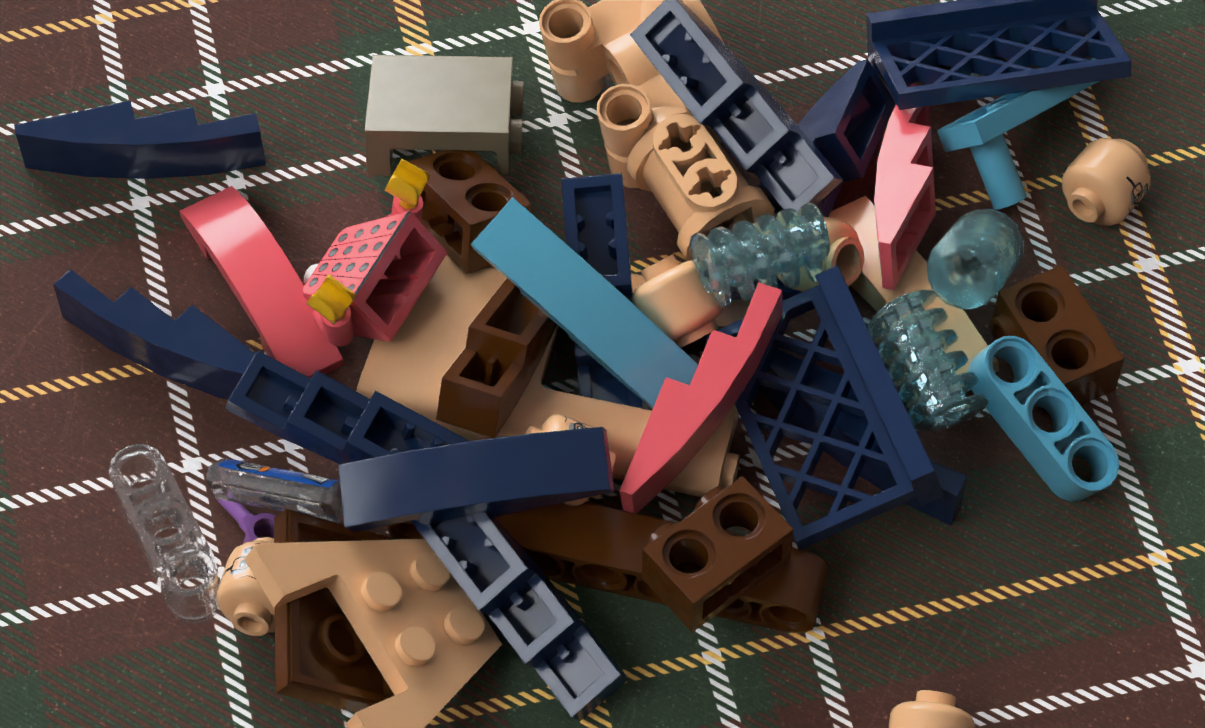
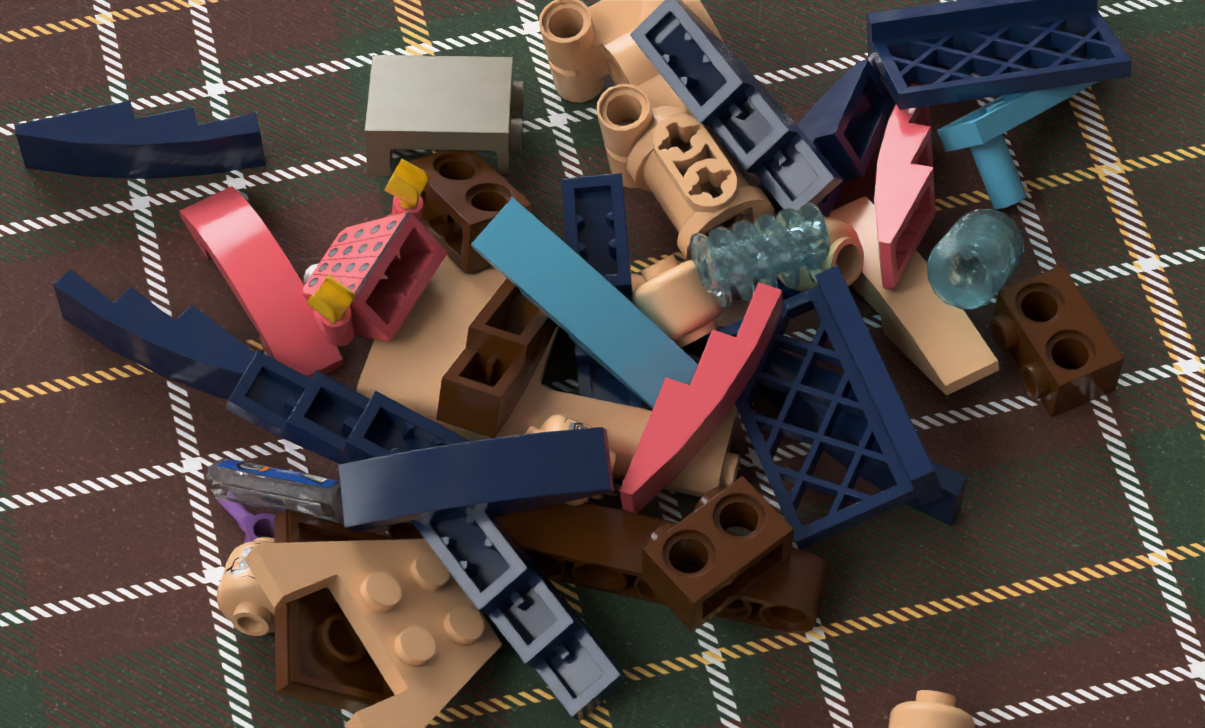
(159, 508): clear beam -> none
(921, 364): clear light blue piece -> none
(1072, 427): medium azure beam -> none
(1106, 181): light nougat head -> none

